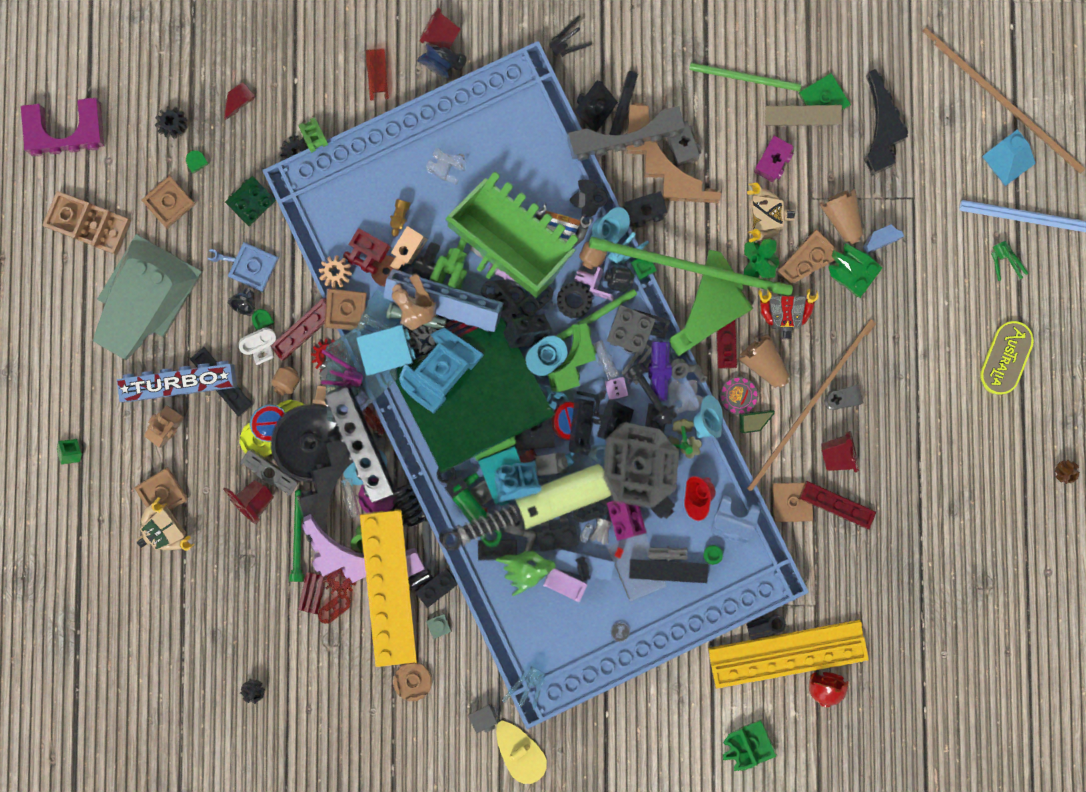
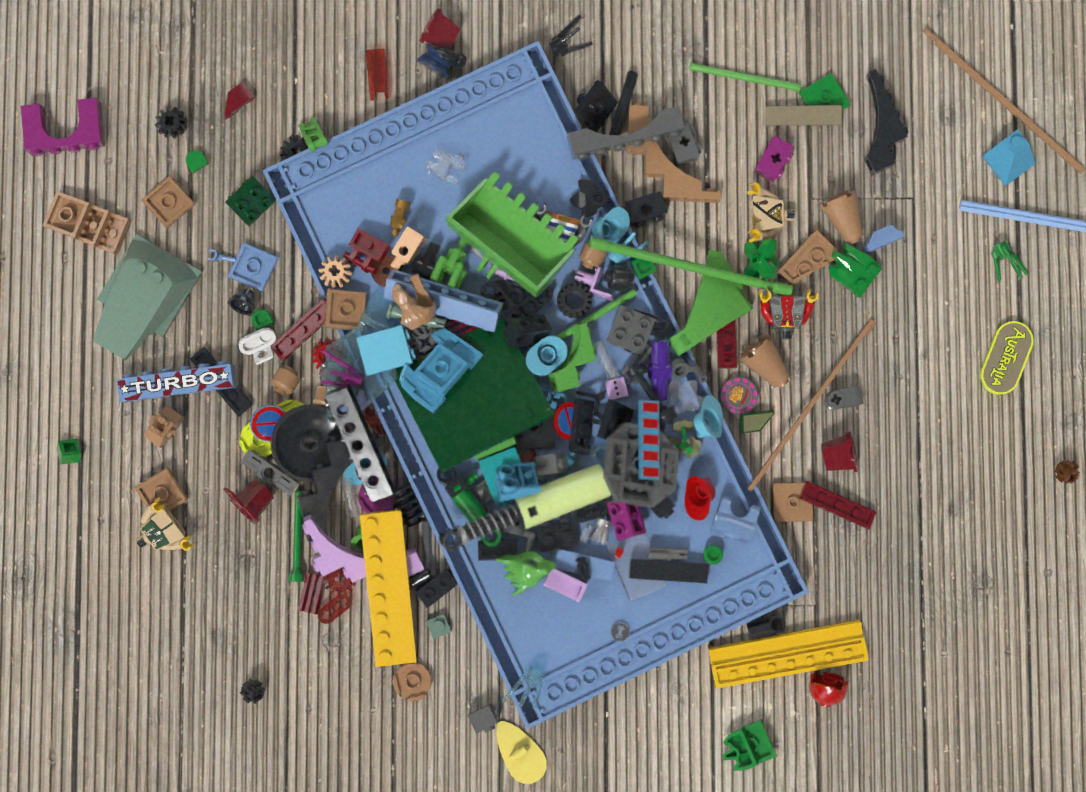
(648, 439): none -> tile

